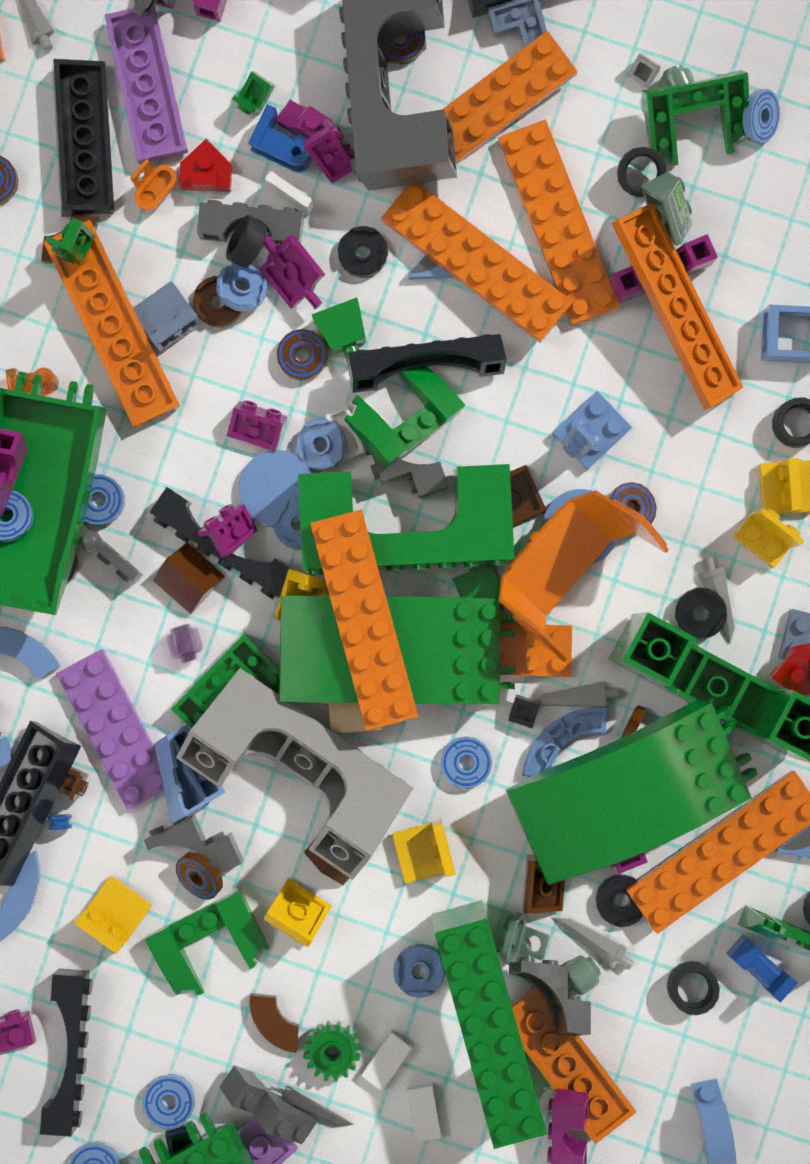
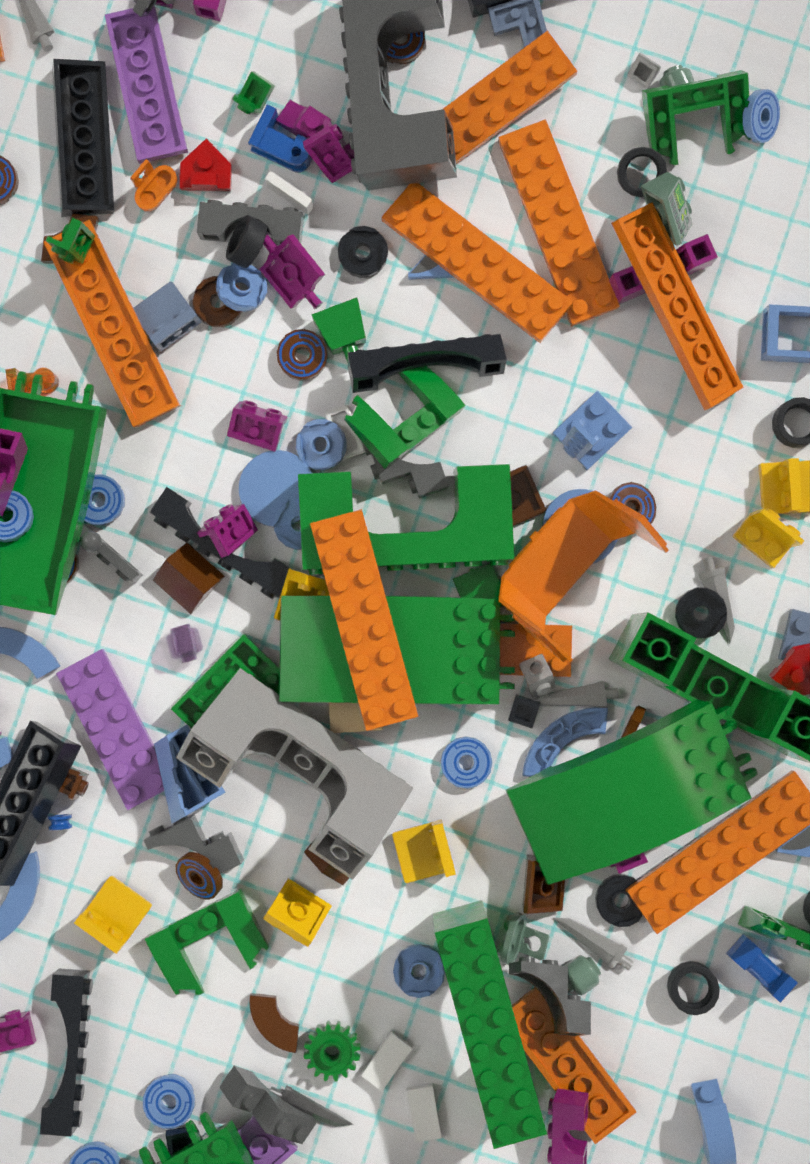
(537, 675): none -> light grey bracket

